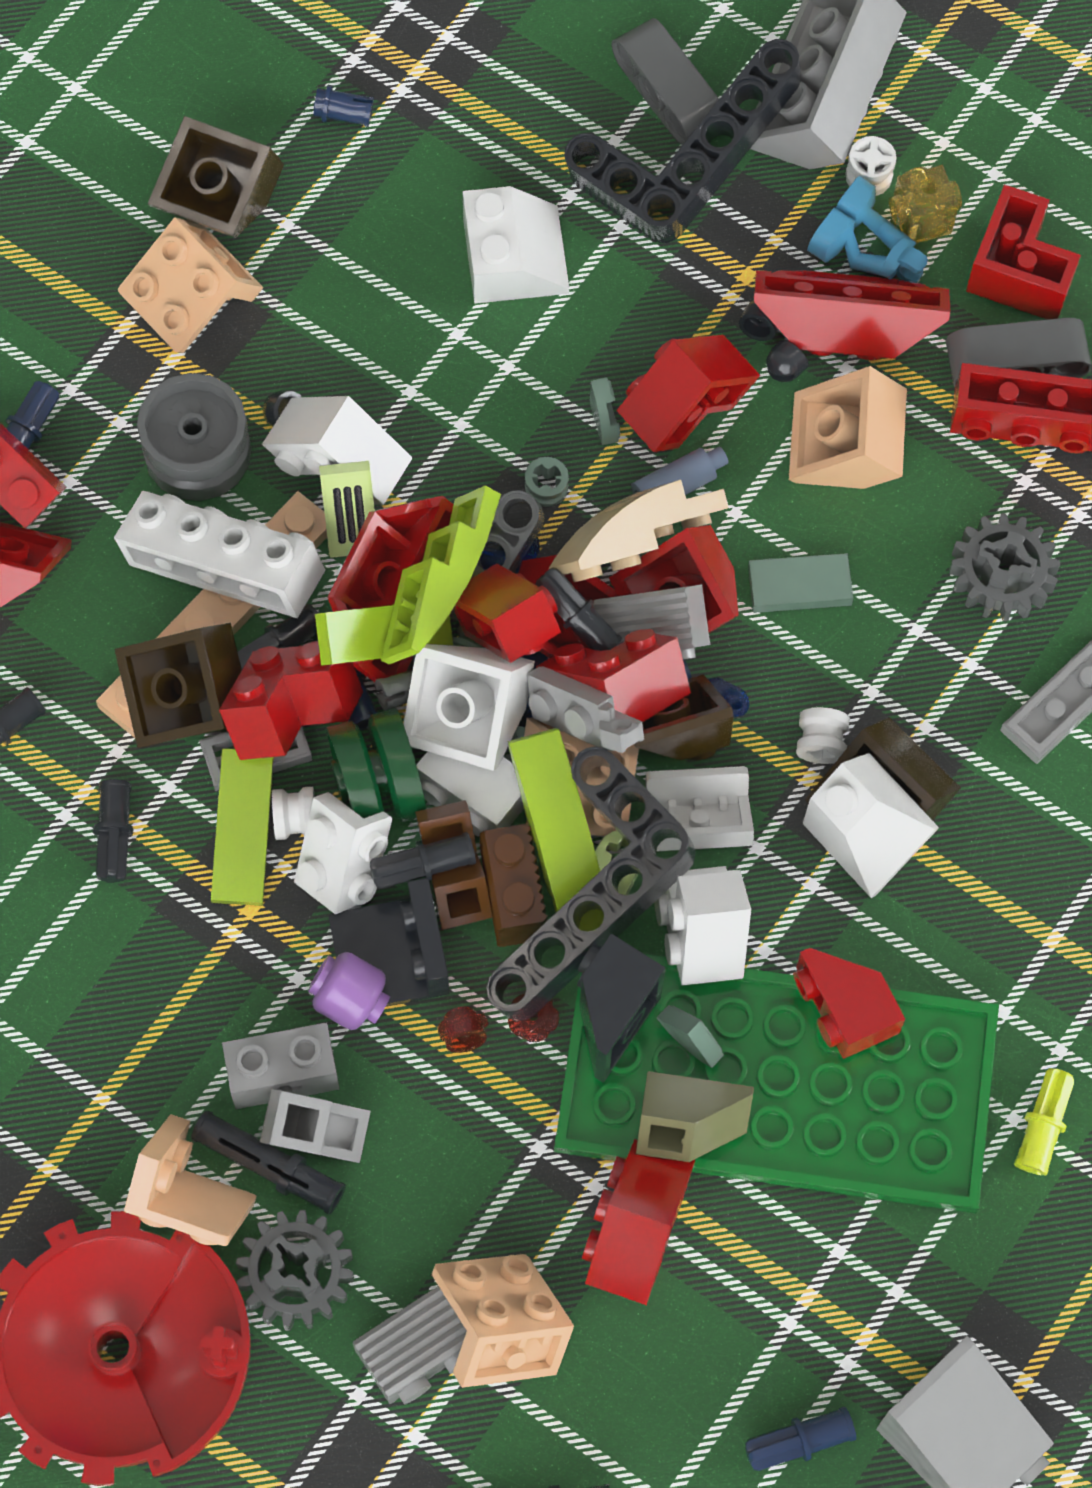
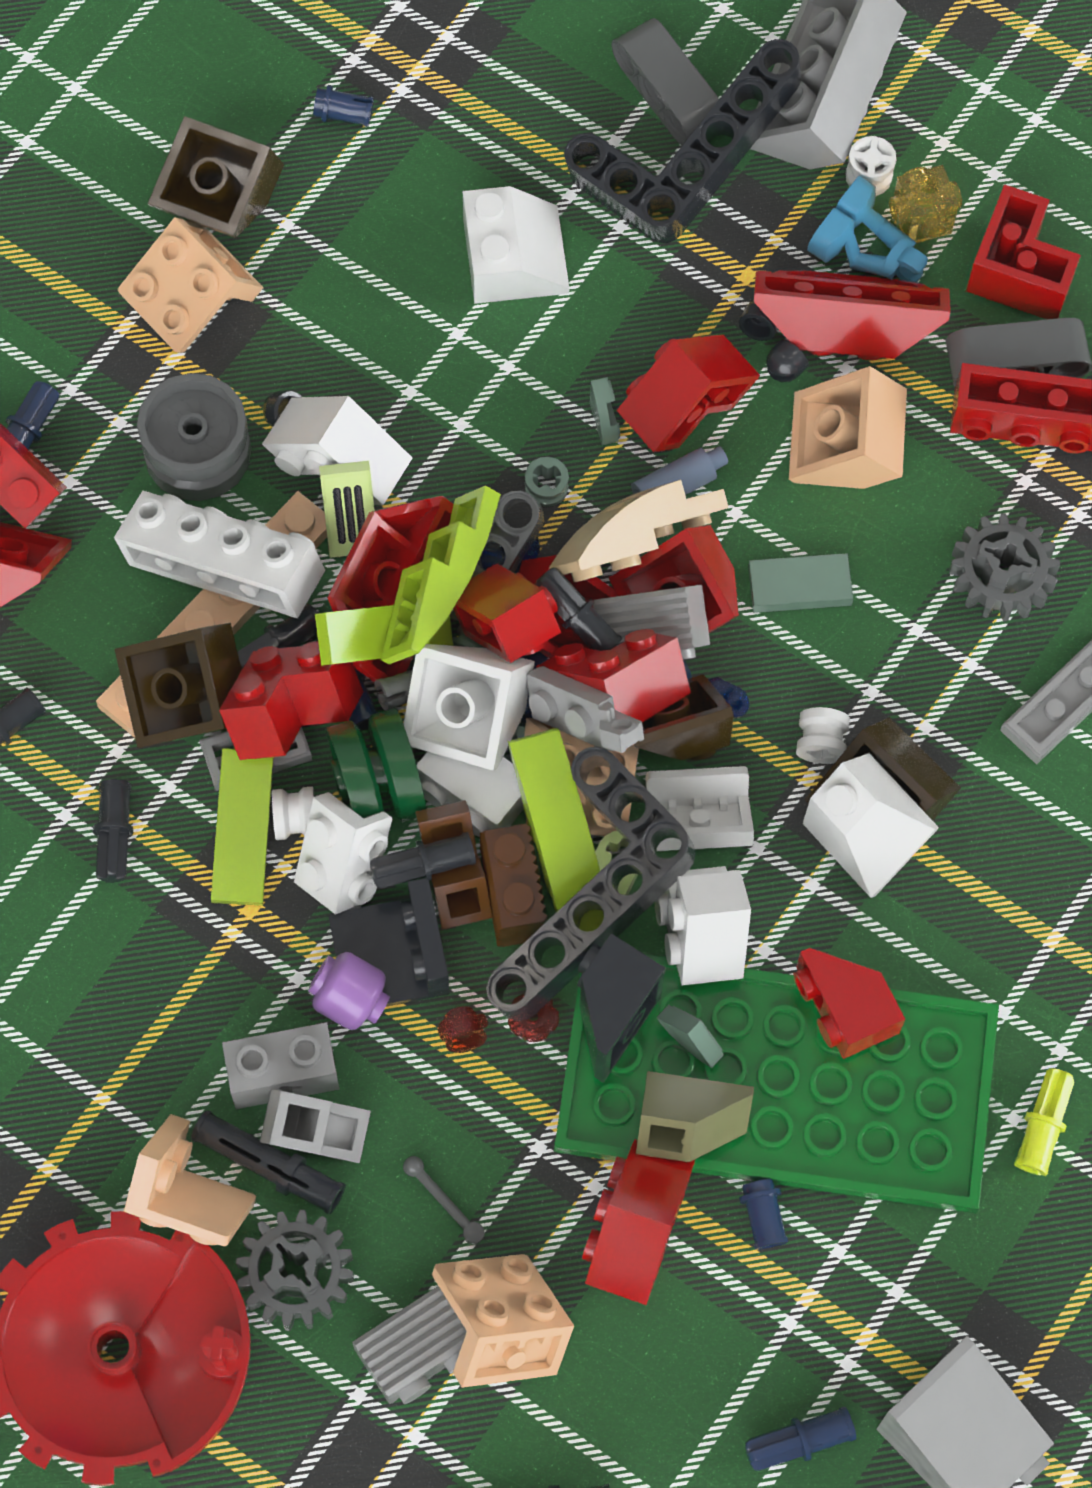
(473, 1231): none -> dark grey hinge
(764, 1213): none -> dark blue pin

